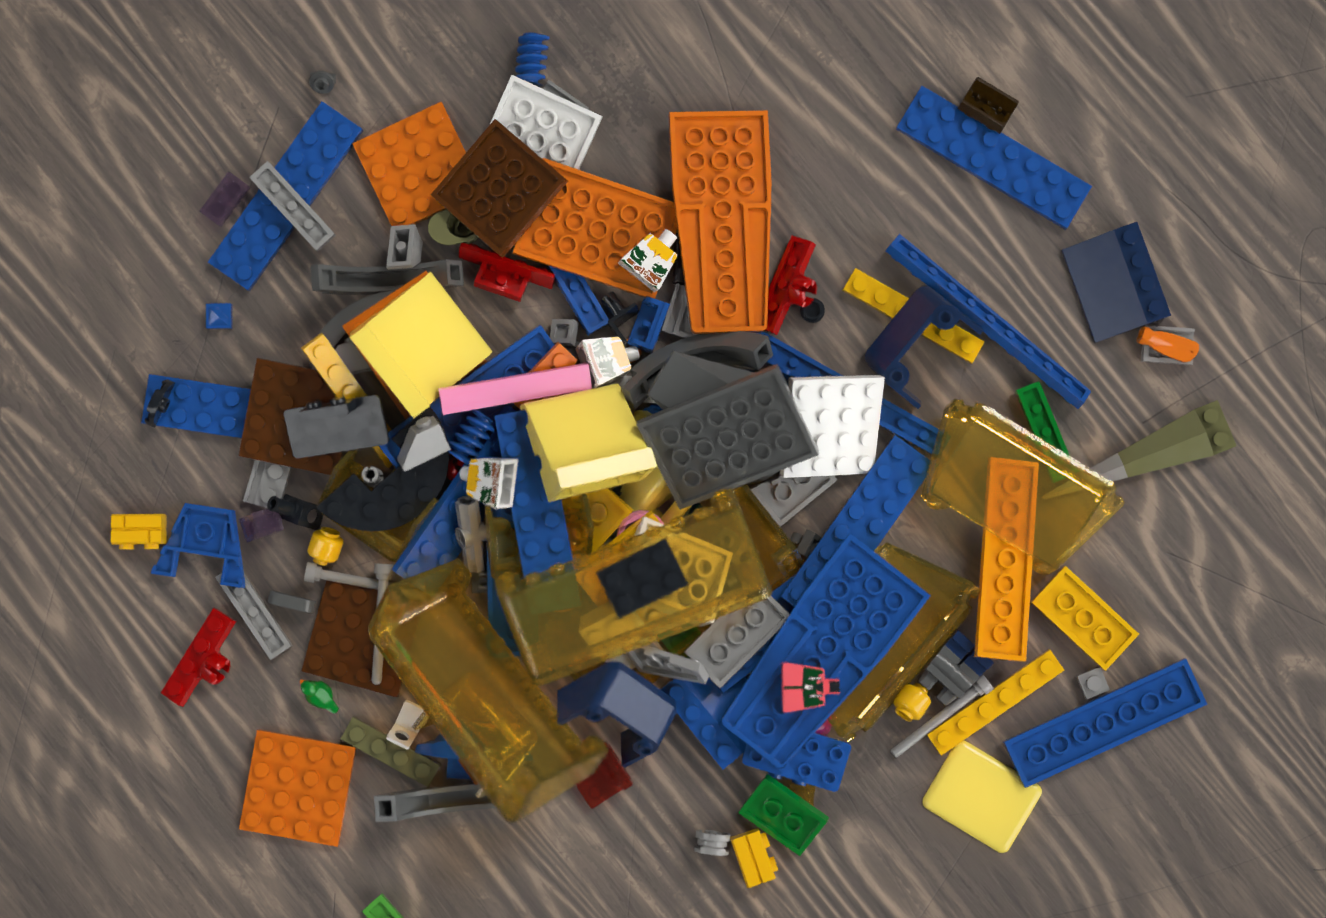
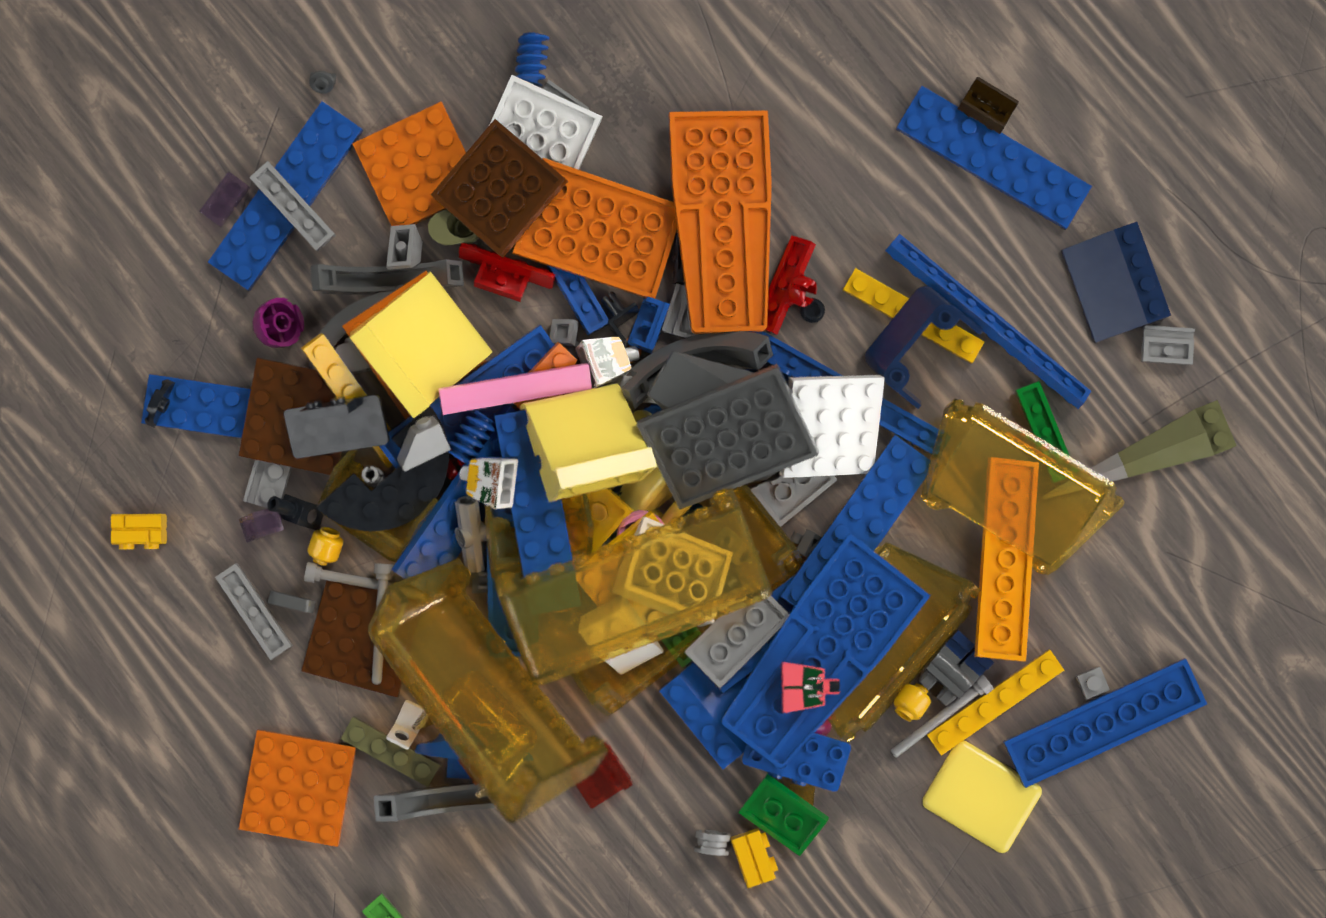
(201, 659): red plate -> none
(208, 533): blue wing -> none
(219, 316): blue tile -> none
(278, 323): none -> magenta cylinder
(319, 695): green animal -> none
(627, 698): dark blue windscreen -> none
(642, 578): black plate -> none
(651, 259): torso -> none
(662, 663): light grey wing -> none
(1084, 618): yellow plate -> none
(1168, 344): orange piece -> none

